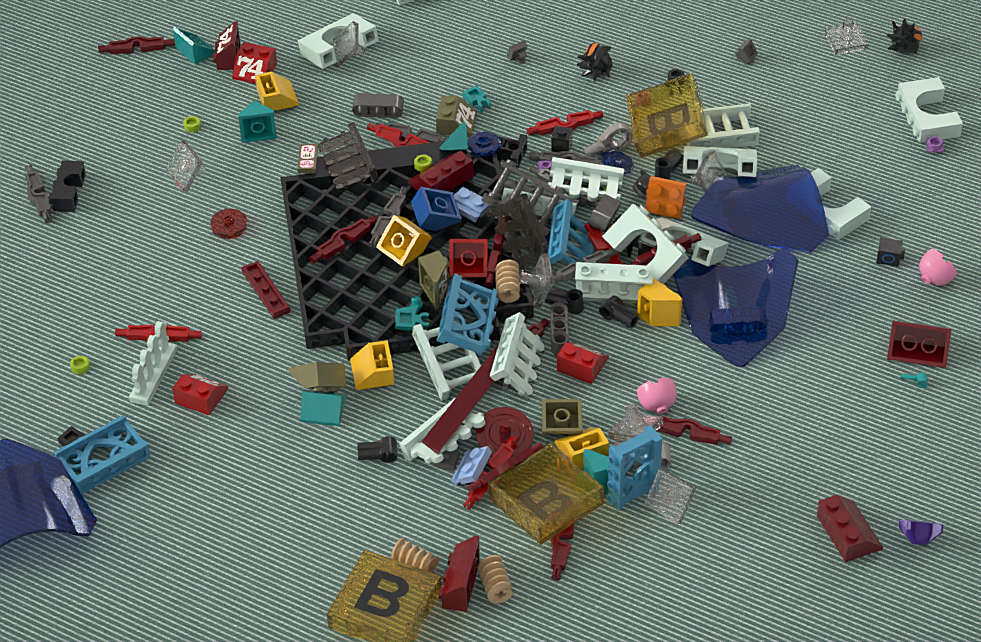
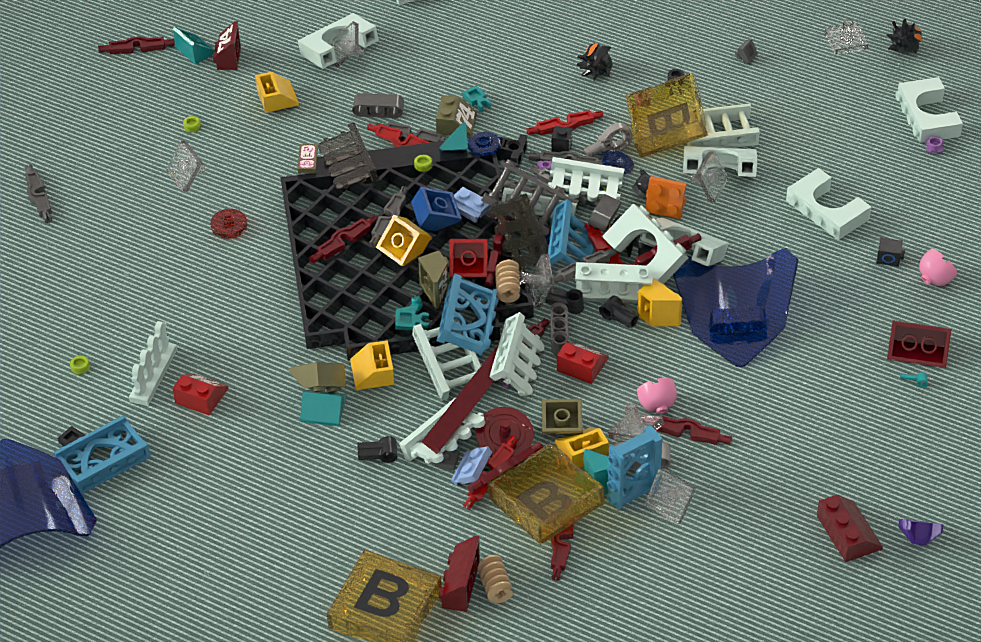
(64, 194): black arch -> none
(142, 332): red piece -> none
(253, 60): red slope -> none
(257, 123): teal slope -> none
(266, 289): dark red tile -> none
(411, 556): tan piece -> none
(445, 174): dark red slope -> none
(518, 52): dark grey tile -> none
(667, 164): black piece -> none
(771, 210): clear blue windscreen -> none

